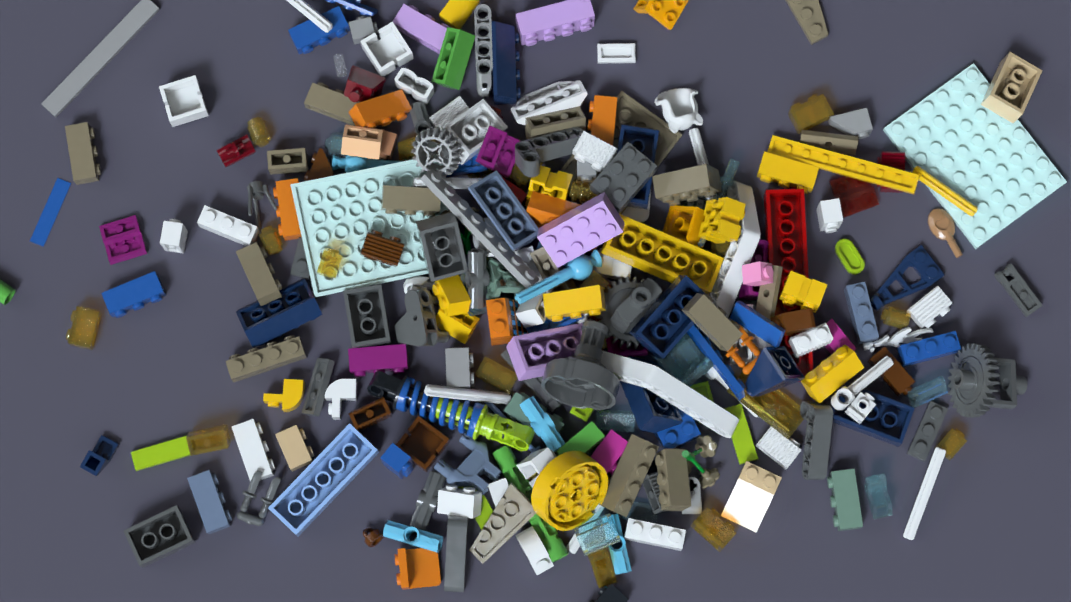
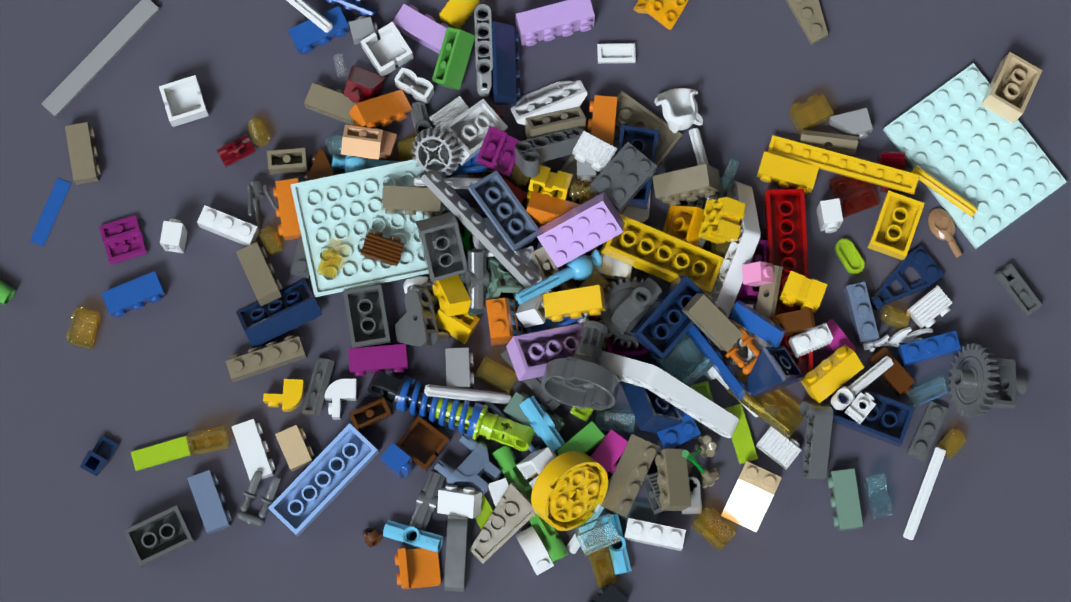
(896, 225): none -> yellow brick

